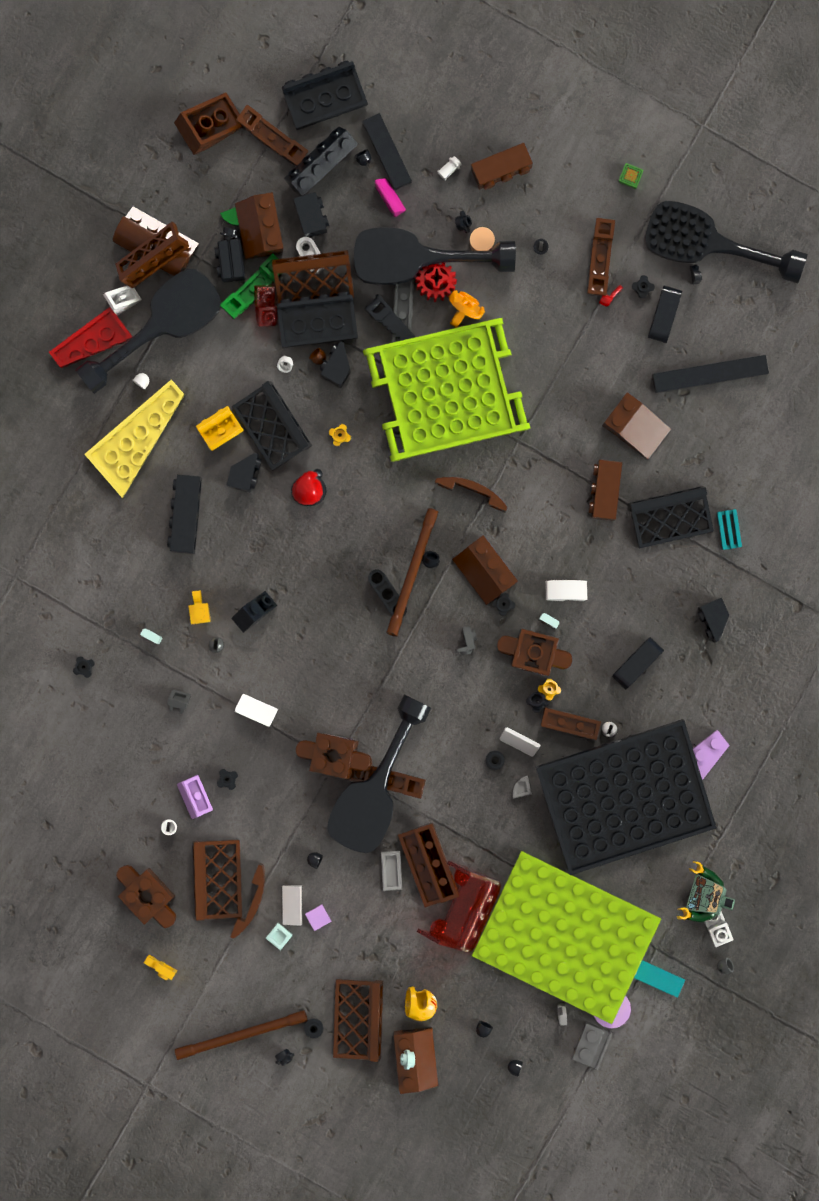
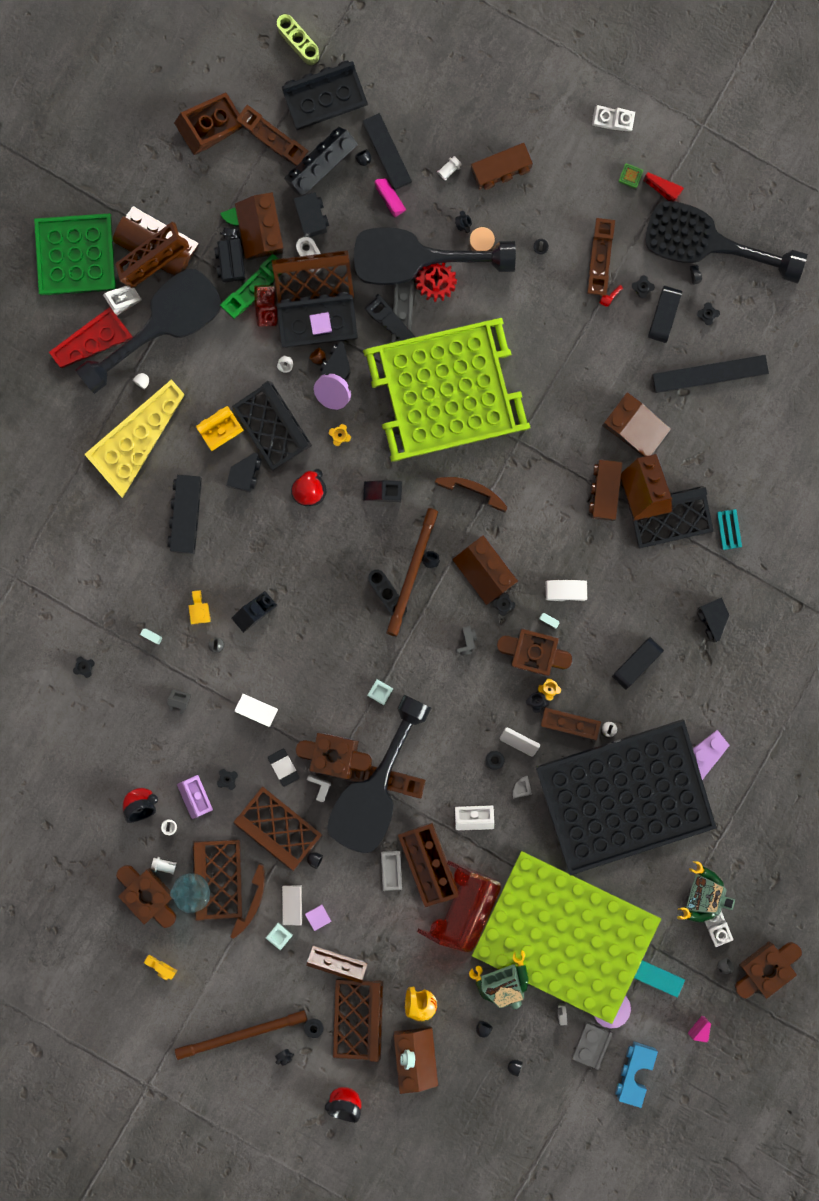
(75, 254): none -> green plate
(139, 805): none -> black piece
(163, 865): none -> white pin
(190, 893): none -> clear light blue tile
(268, 843): none -> reddish brown fence
(283, 767): none -> sticker
(296, 31): none -> yellowish green beam
(320, 323): none -> lavender tile
(325, 785): none -> light grey panel
(332, 391): none -> lavender tile
(336, 964): none -> plate
(344, 1104): none -> black piece
(380, 692): none -> light aqua tile
(382, 491): none -> black slope
(466, 306): light orange tile -> none
(474, 817): none -> white slope
(504, 985): none -> torso
(613, 118): none -> white slope
(639, 1057): none -> dark azure arch
(646, 488): none -> reddish brown slope
(664, 187): none -> red slope
(700, 1030): none -> dark pink slope
(708, 319): none -> black plate
(768, 969): none -> reddish brown brick

